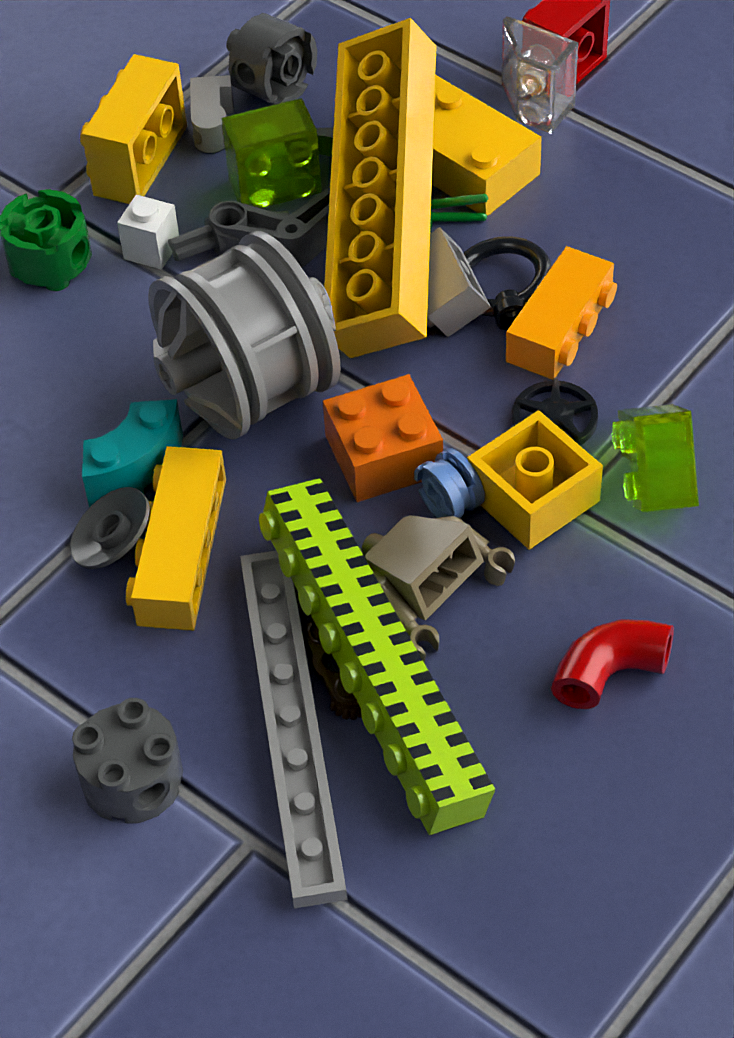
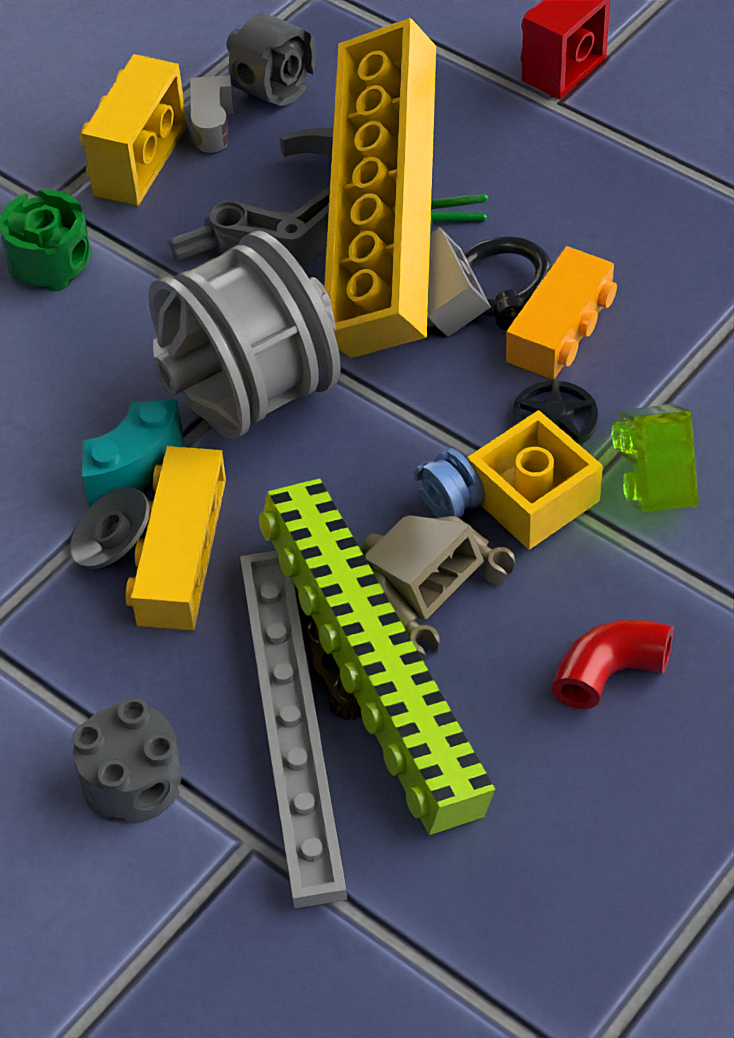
(146, 231): white brick -> none
(272, 154): clear neon green brick -> none
(381, 436): orange brick -> none
(480, 149): yellow brick -> none
(538, 74): clear slope -> none

